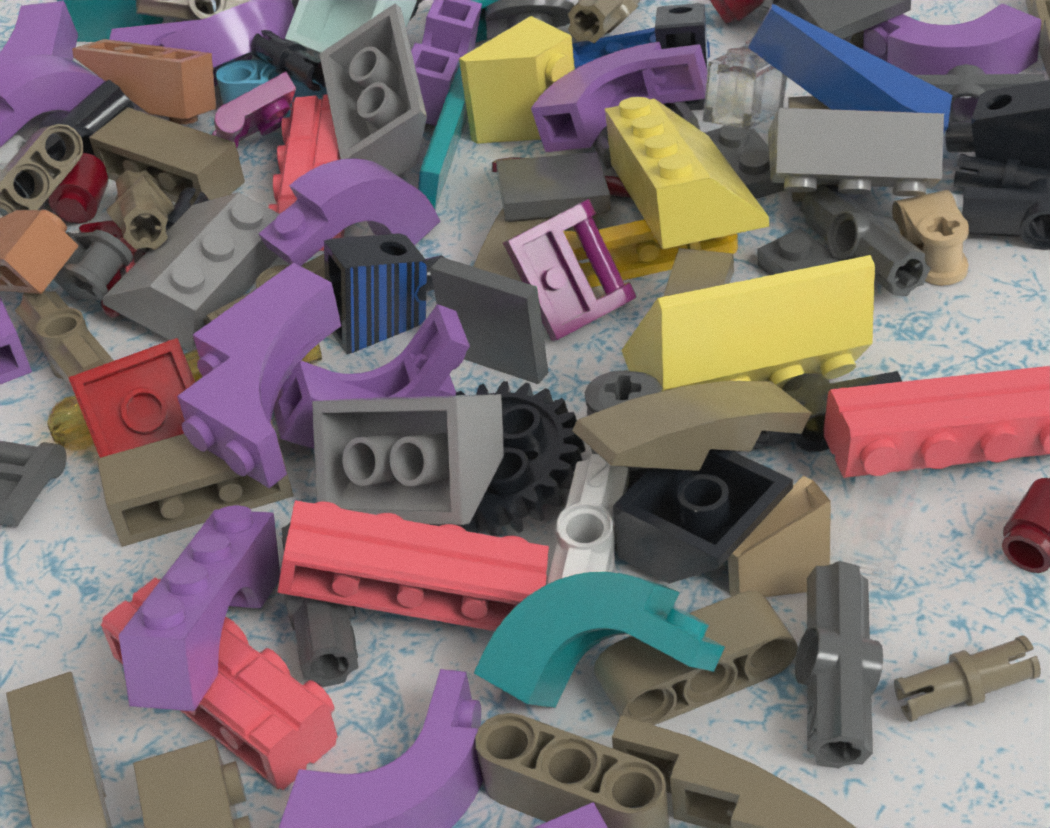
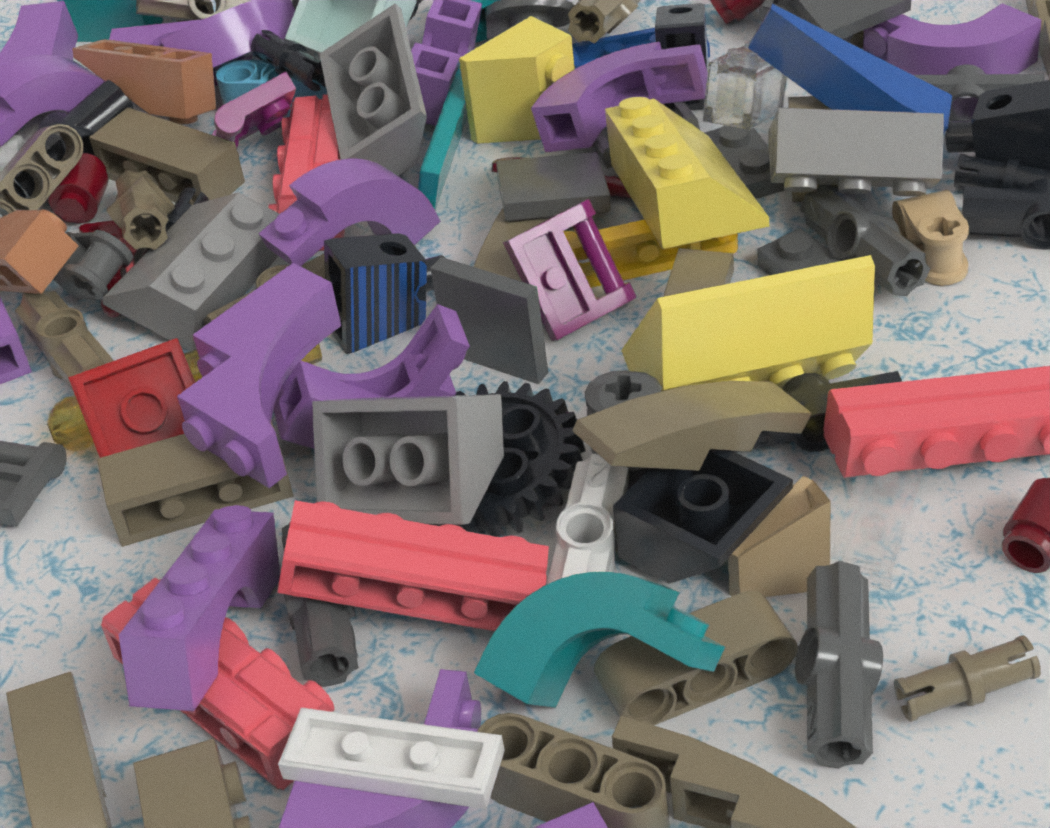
(392, 757): none -> white tile

